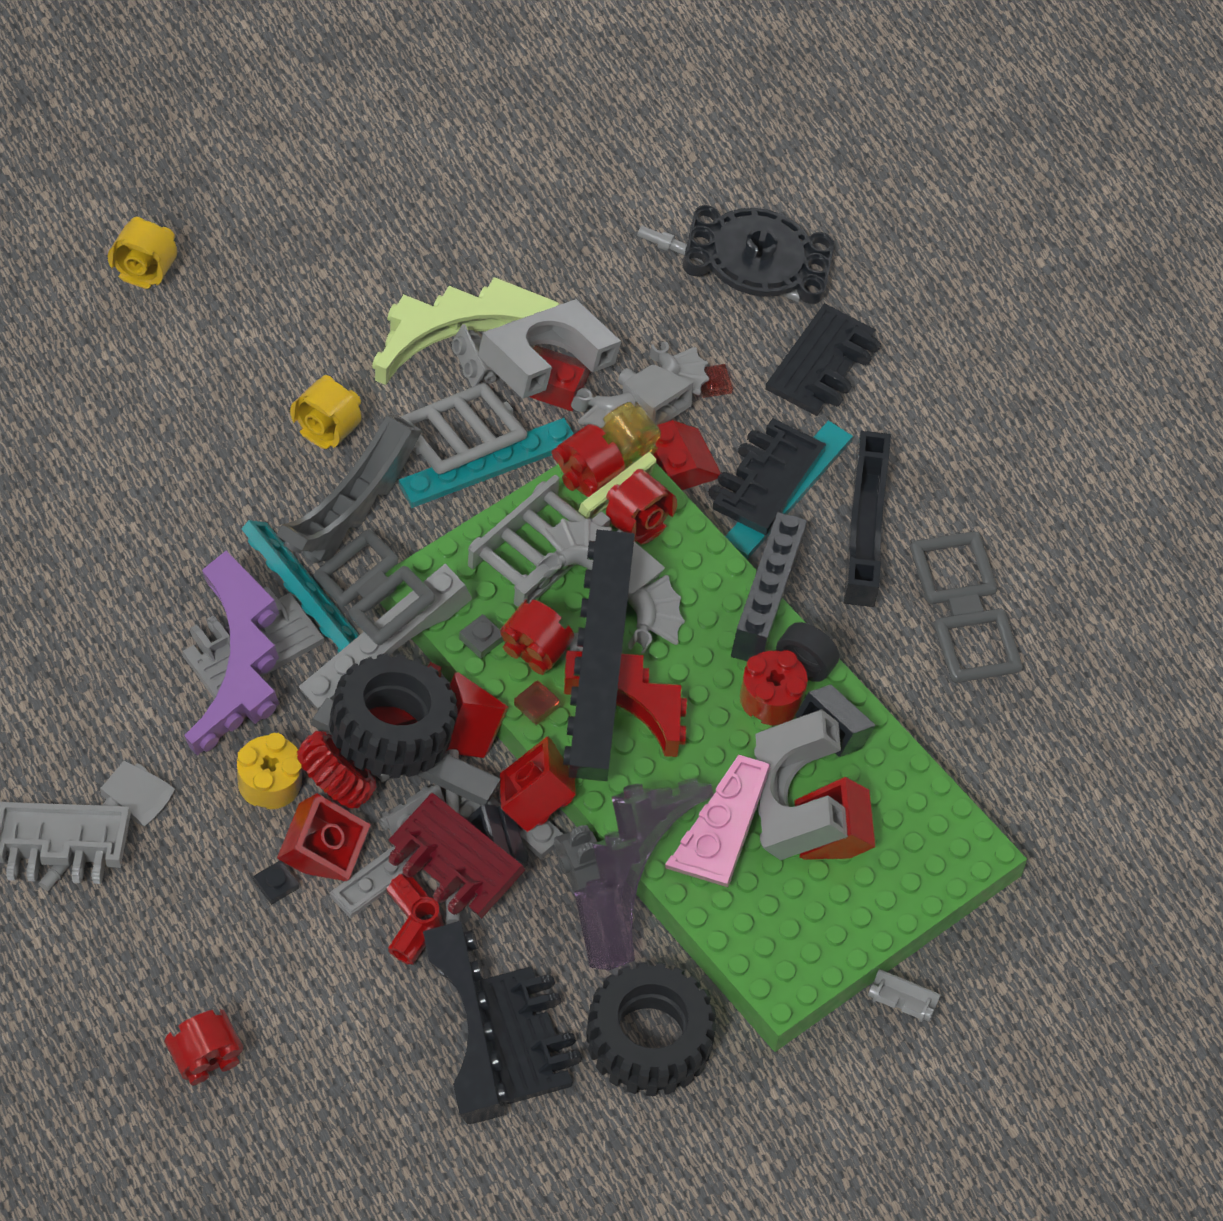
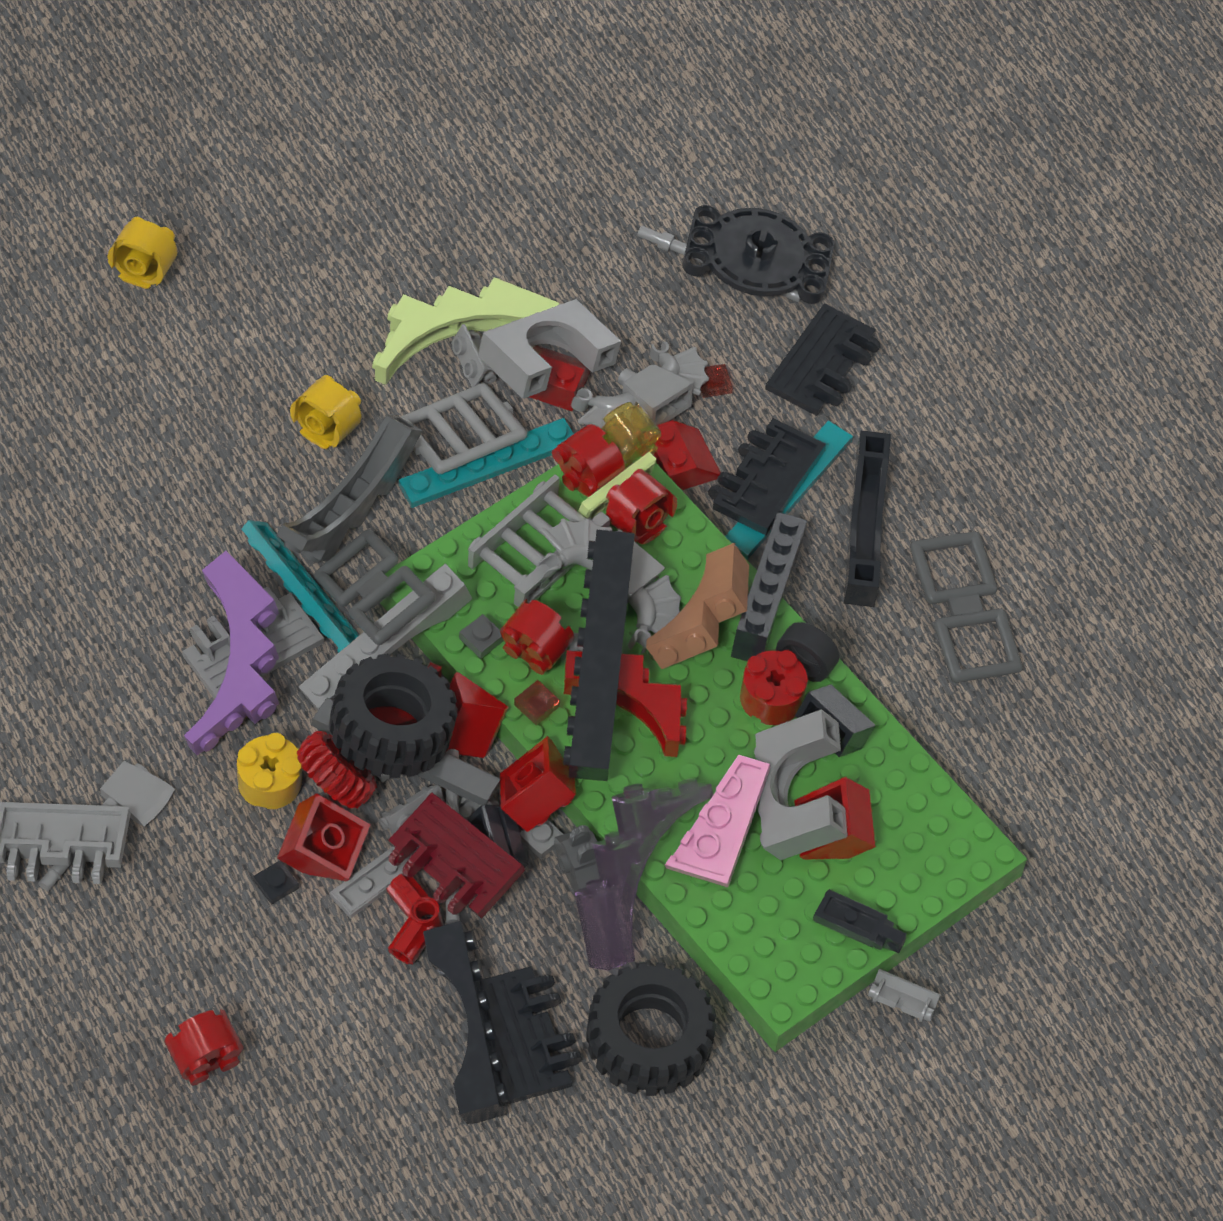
(717, 598): none -> nougat arch
(858, 922): none -> black hinge

